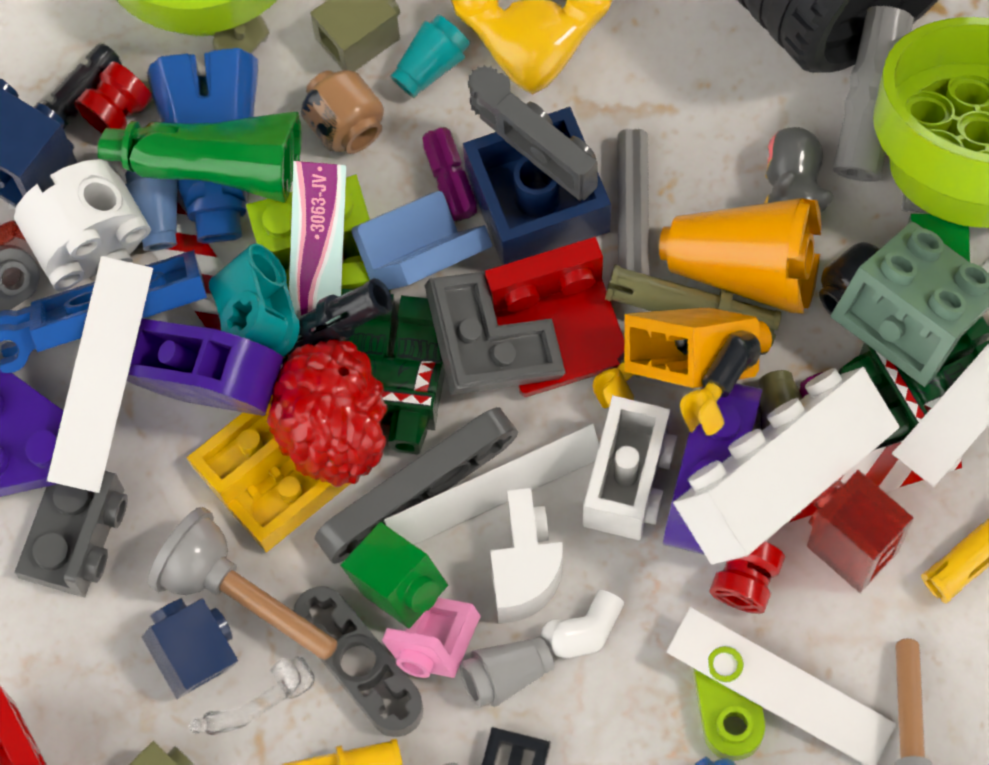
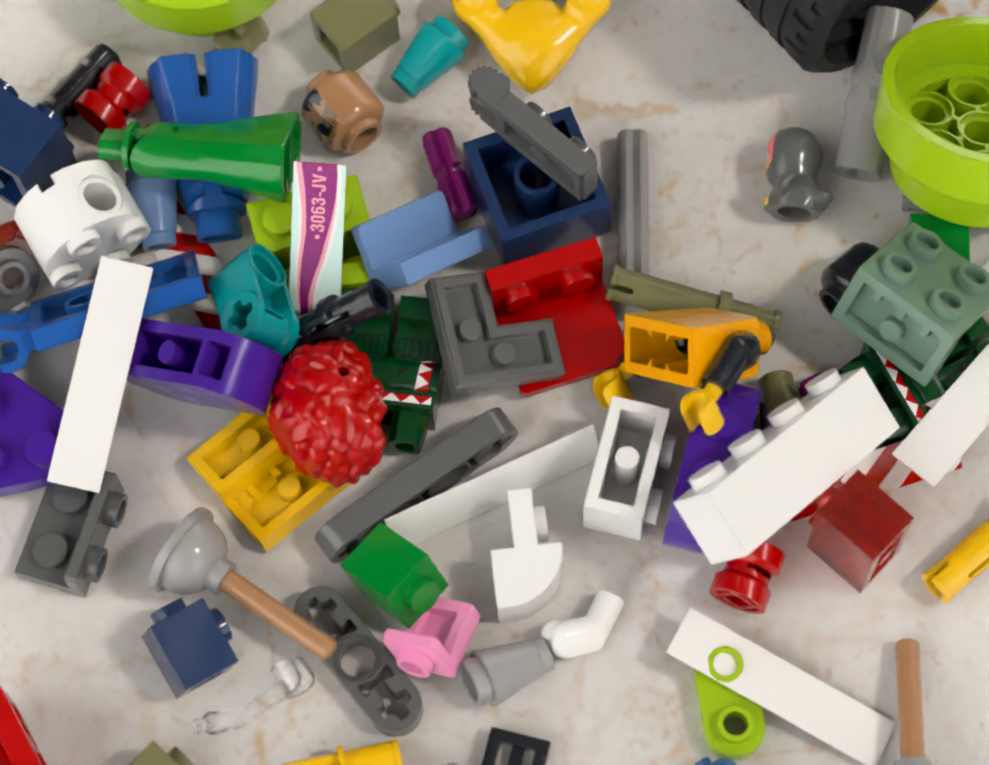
(750, 251): light orange cone -> none

